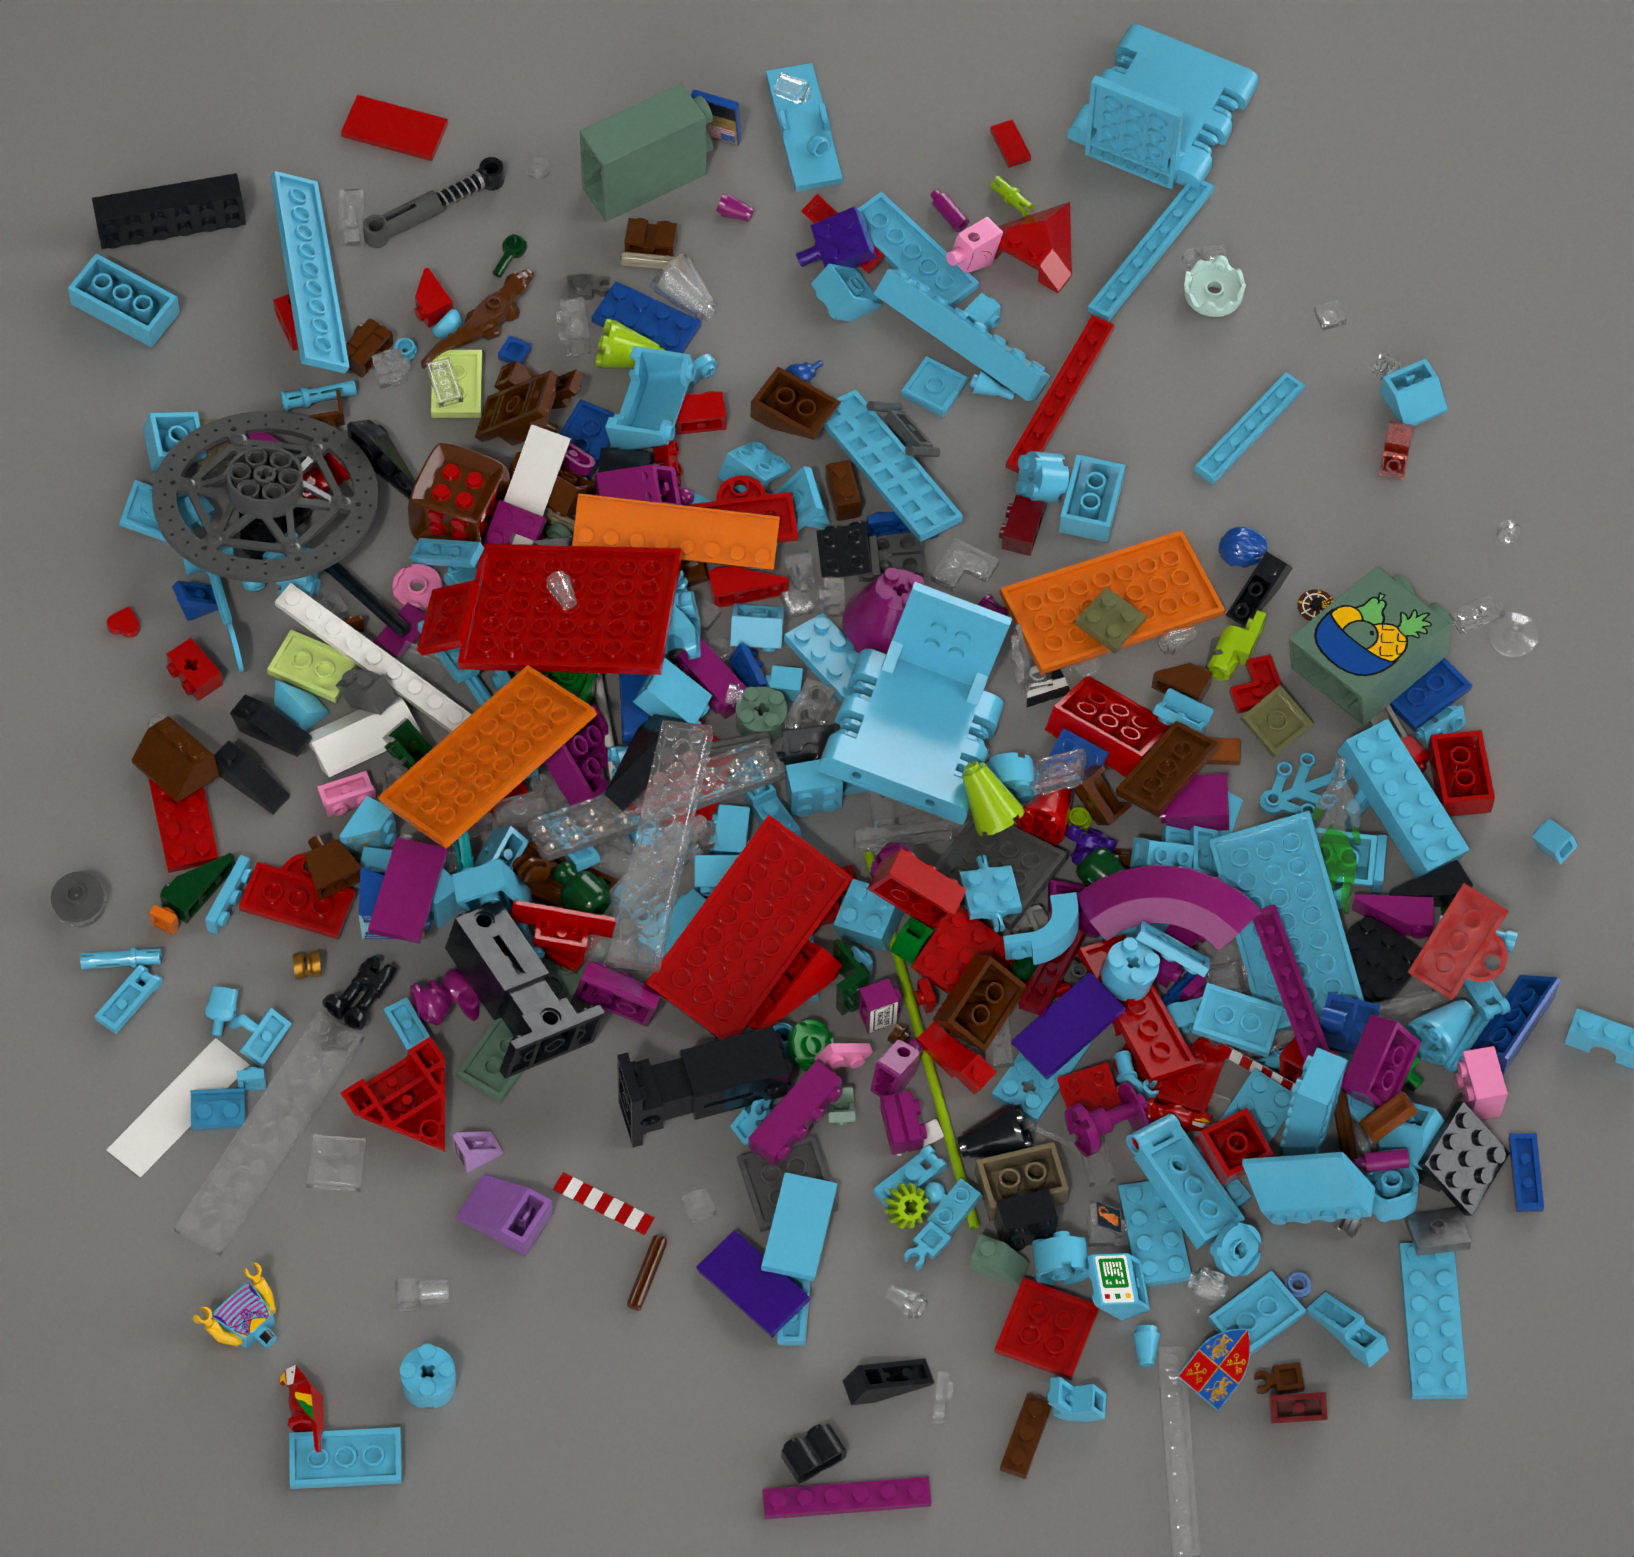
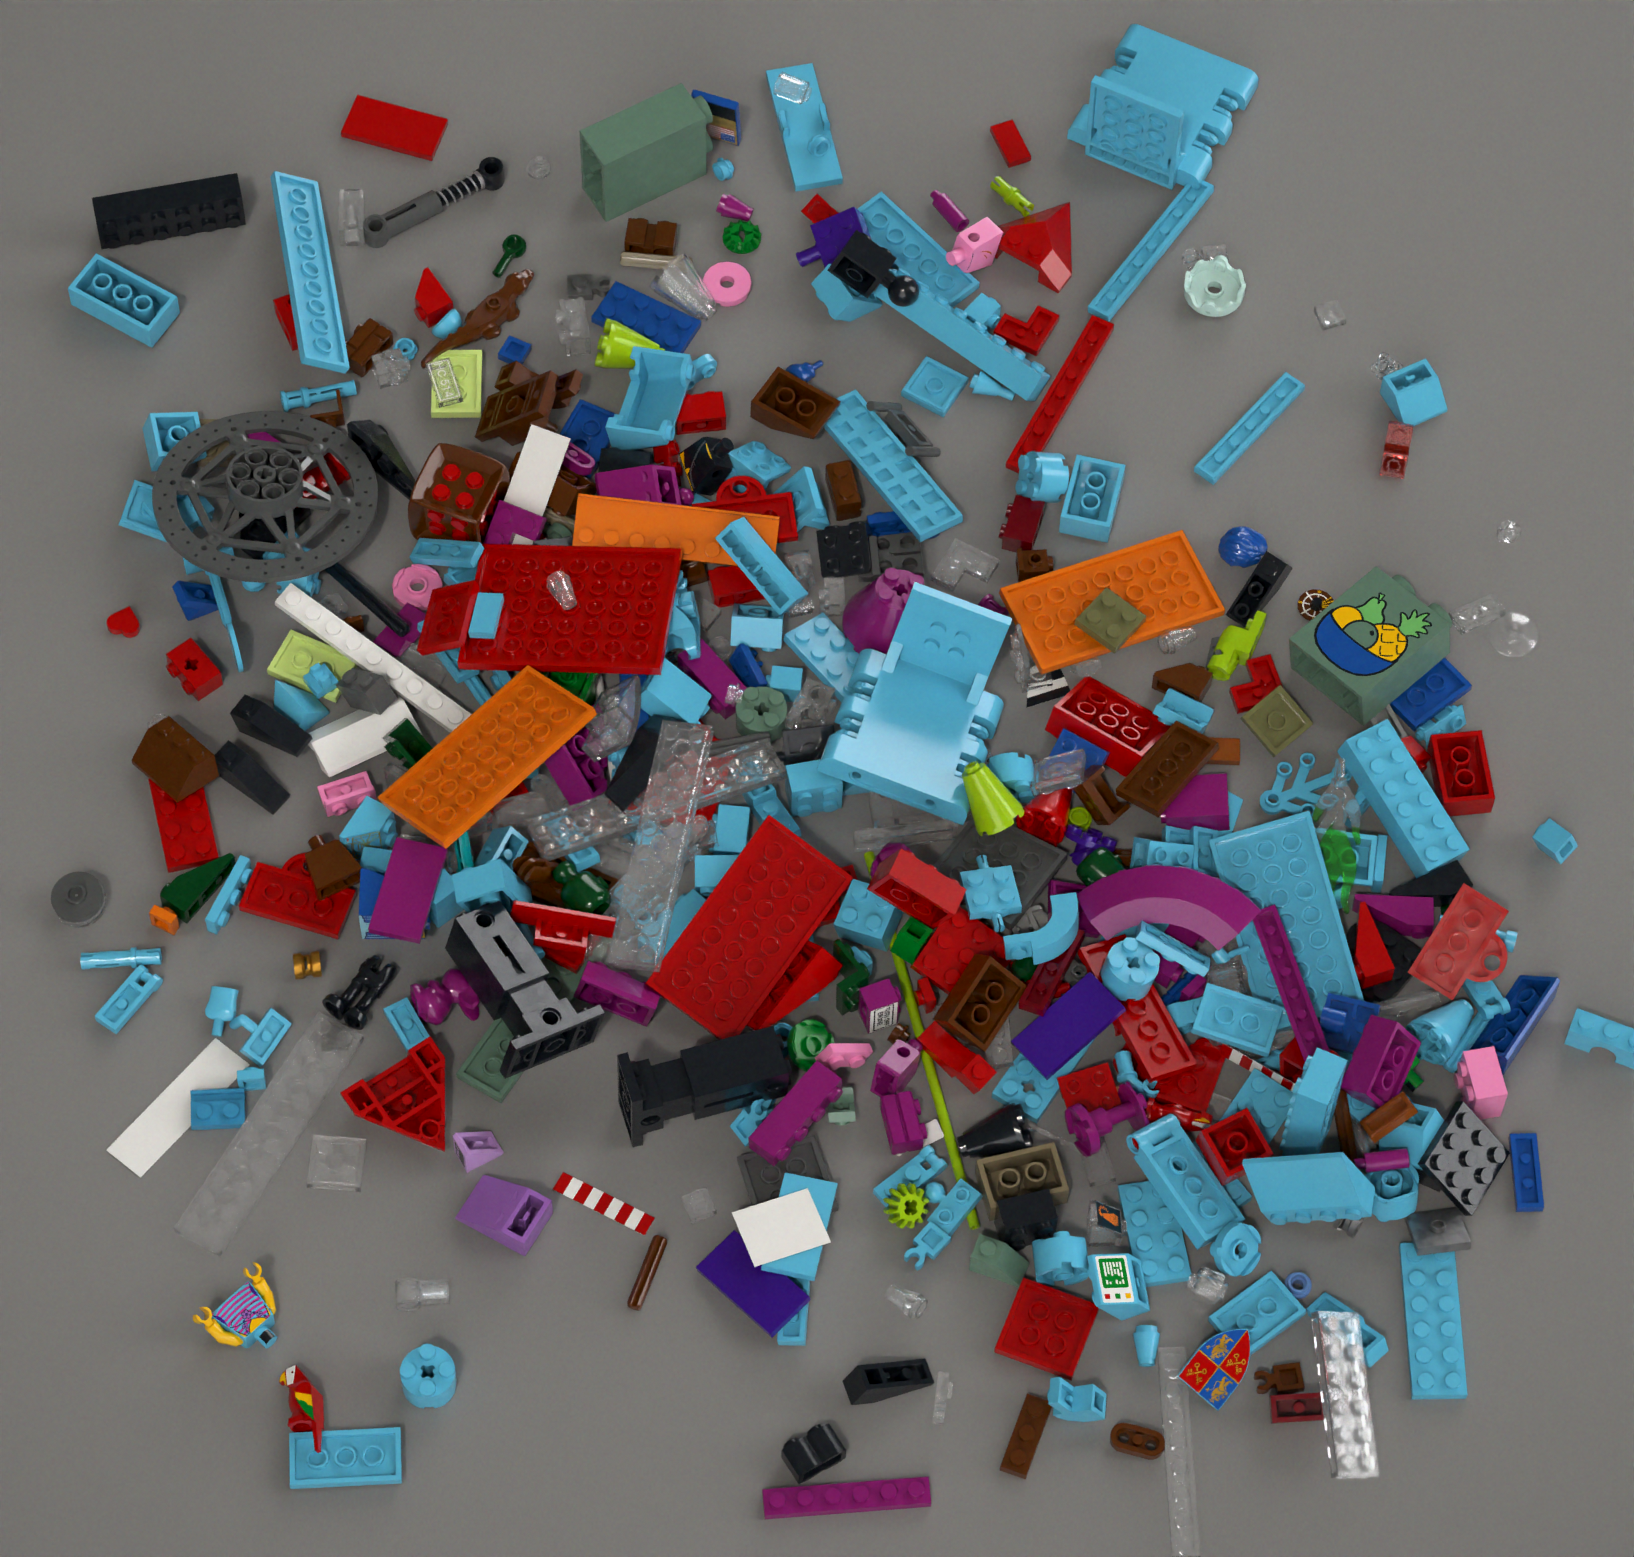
(320, 680): none -> medium azure tile
(486, 615): none -> medium azure tile
(615, 720): none -> clear slope
(707, 464): none -> black torso
(723, 169): none -> medium azure plate
(728, 272): none -> bright pink tile
(732, 239): none -> green gear
(761, 565): none -> medium azure brick
(781, 1227): none -> white sticker
(866, 264): none -> black brick
(1030, 335): none -> red plate
(1032, 563): none -> reddish brown brick
(1138, 1439): none -> reddish brown plate
(1222, 956): none -> medium azure hand
(1344, 1394): none -> clear plate
(1370, 954): none -> red slope

